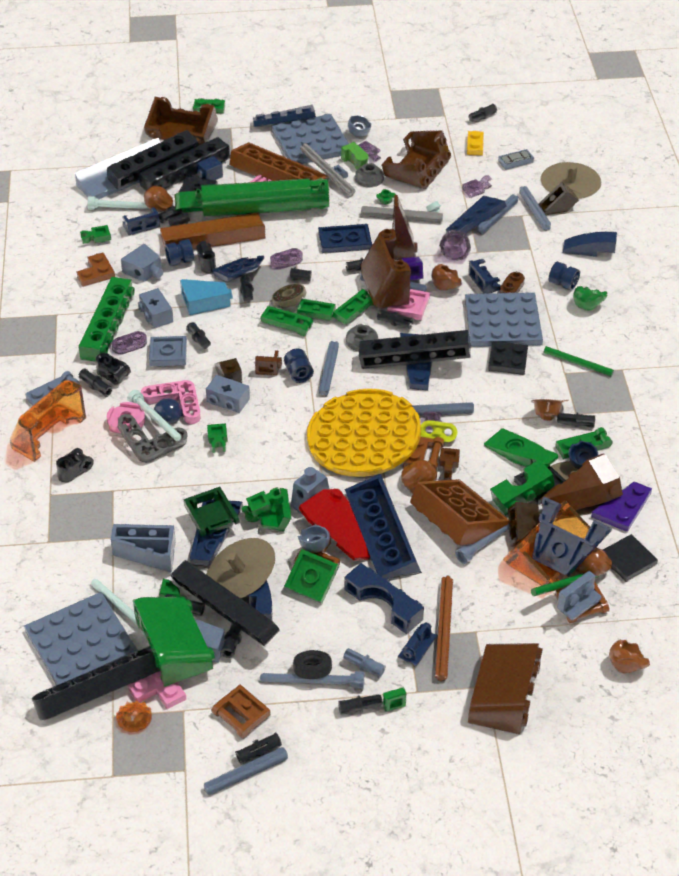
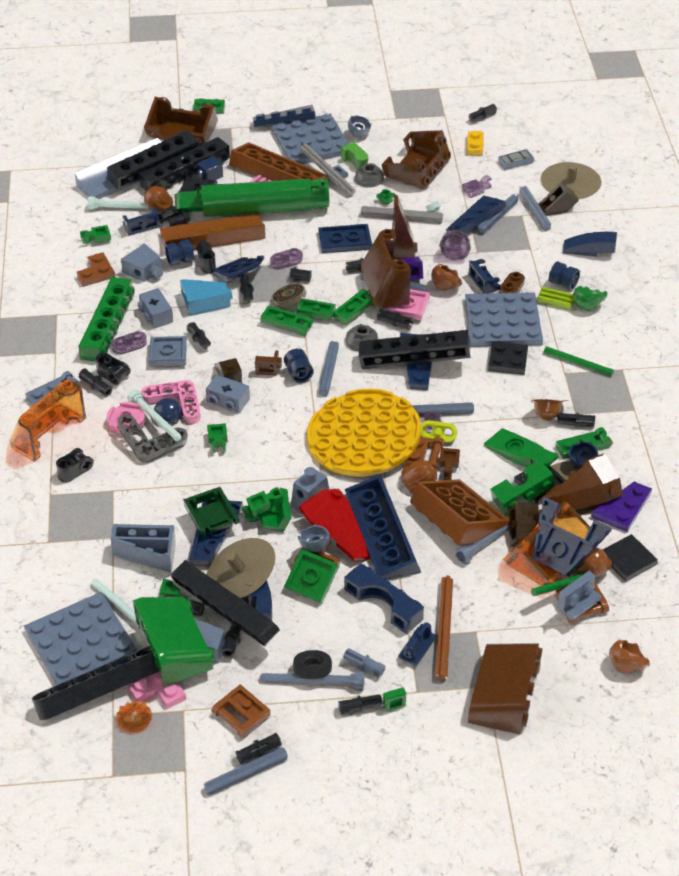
(371, 150): clear purple plate -> none
(555, 298): none -> lime tile

